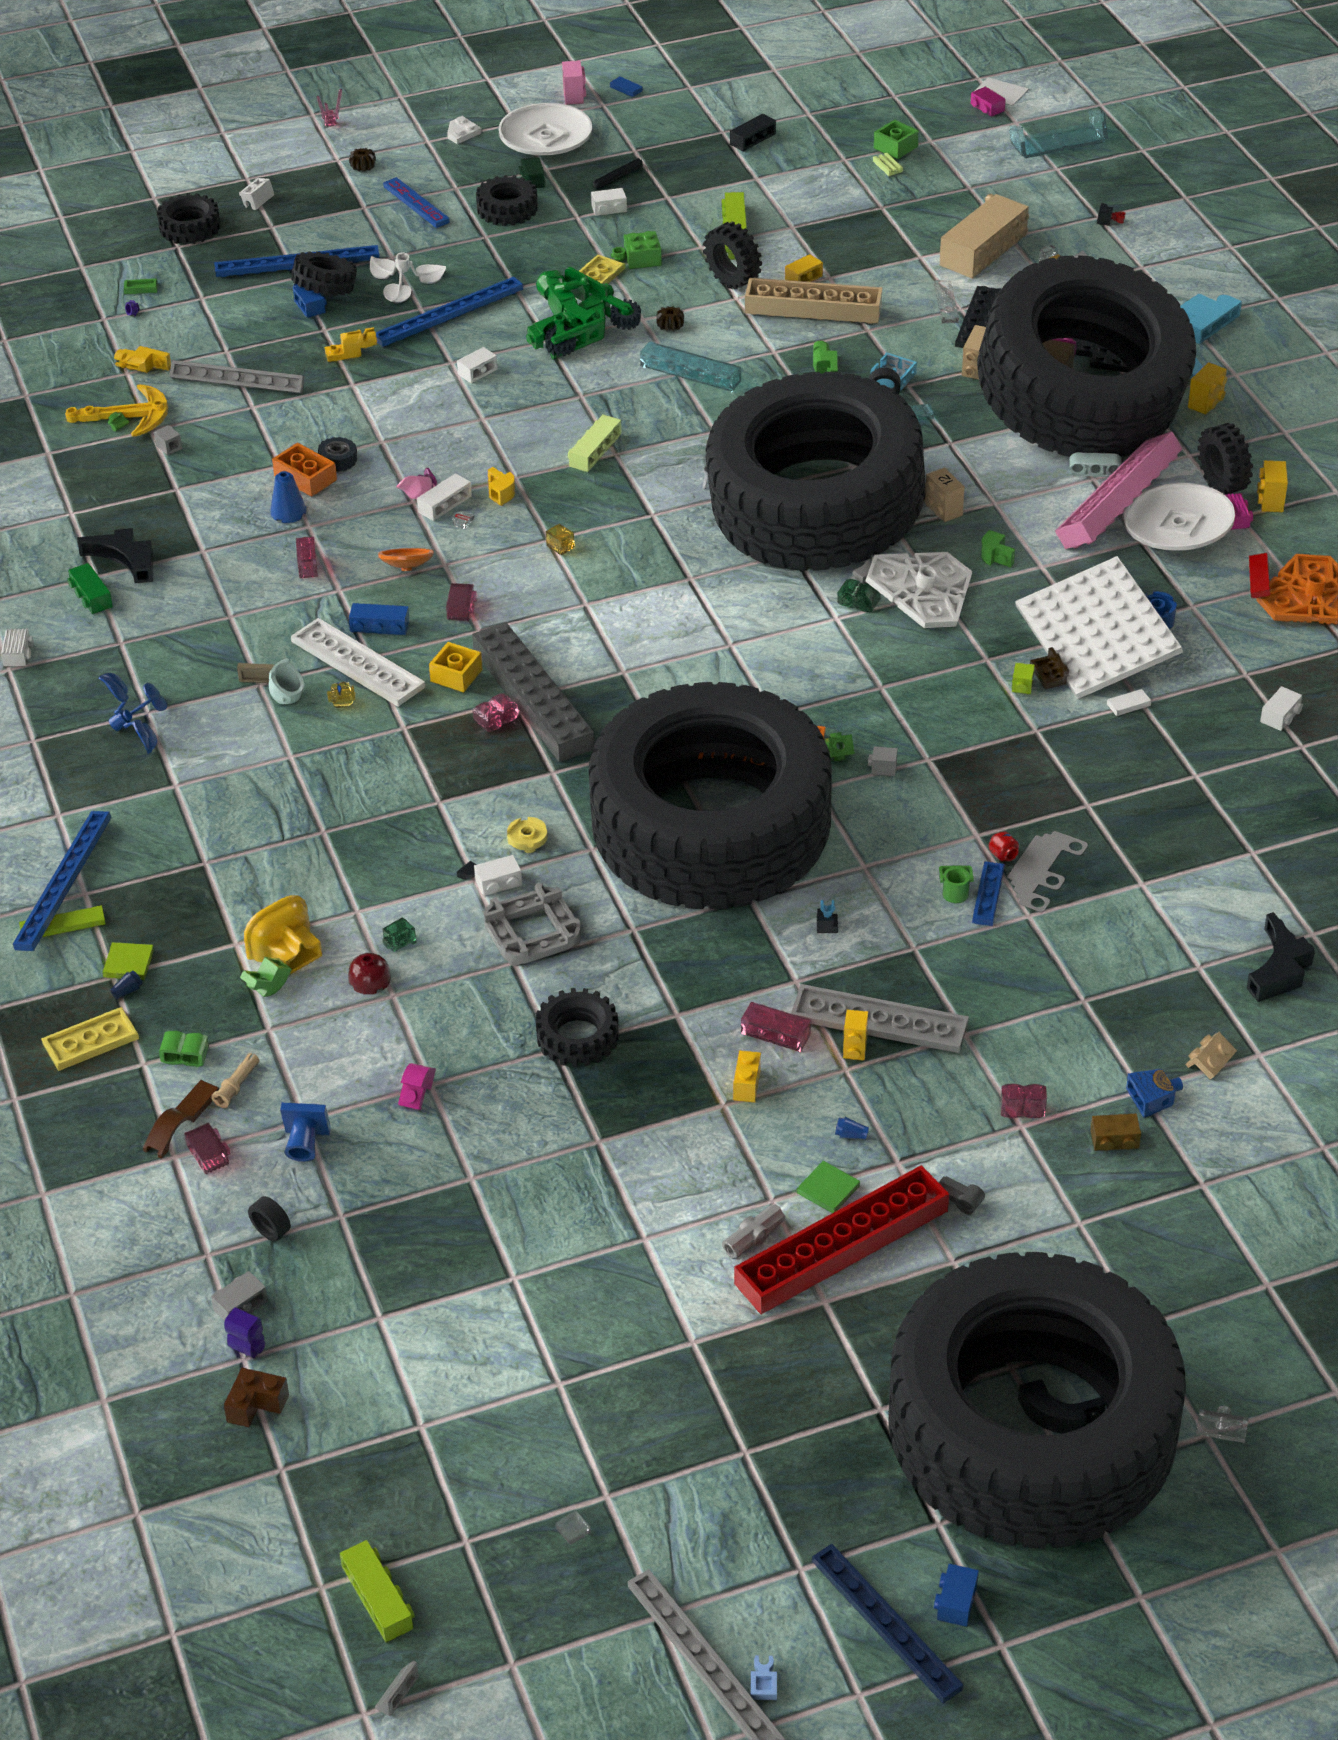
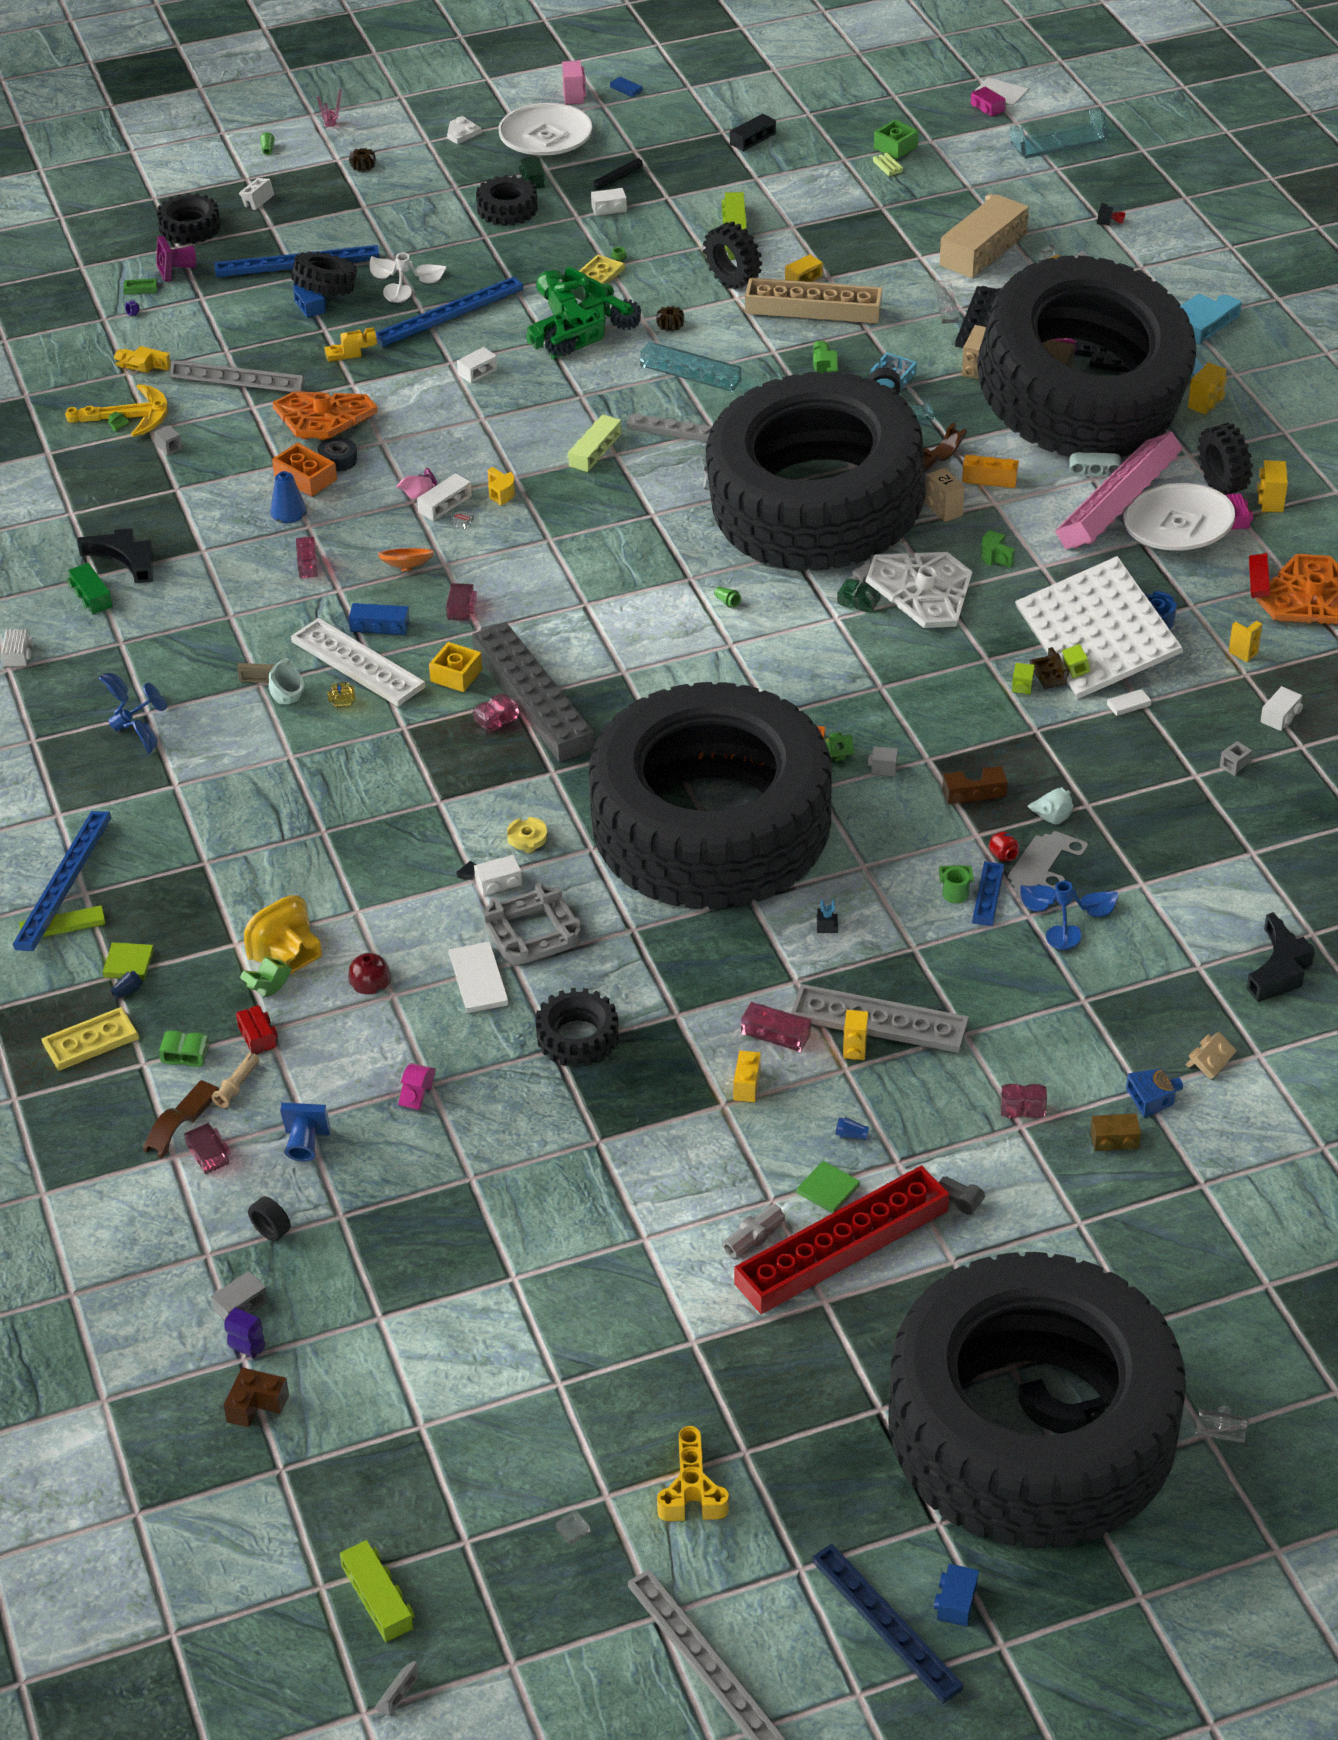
(168, 258): none -> magenta plant
(256, 1029): none -> red brick
(267, 142): none -> bright green cone
(323, 415): none -> orange plate
(398, 934): clear green brick -> none
(416, 202): blue tile -> none
(478, 977): none -> white tile
(560, 539): clear yellow brick -> none
(642, 250): bright green brick -> none
(668, 427): none -> light grey plate
(692, 1484): none -> yellow beam
(728, 596): none -> bright green cone
(763, 1680): light blue plate -> none
(946, 448): none -> reddish brown piece
(960, 789): none -> reddish brown arch
(990, 471): none -> light orange brick
(1053, 806): none -> light aqua helmet
(1066, 937): none -> blue plant
(1076, 661): none -> lime brick
(1235, 758): none -> light grey brick
(1245, 641): none -> yellow panel

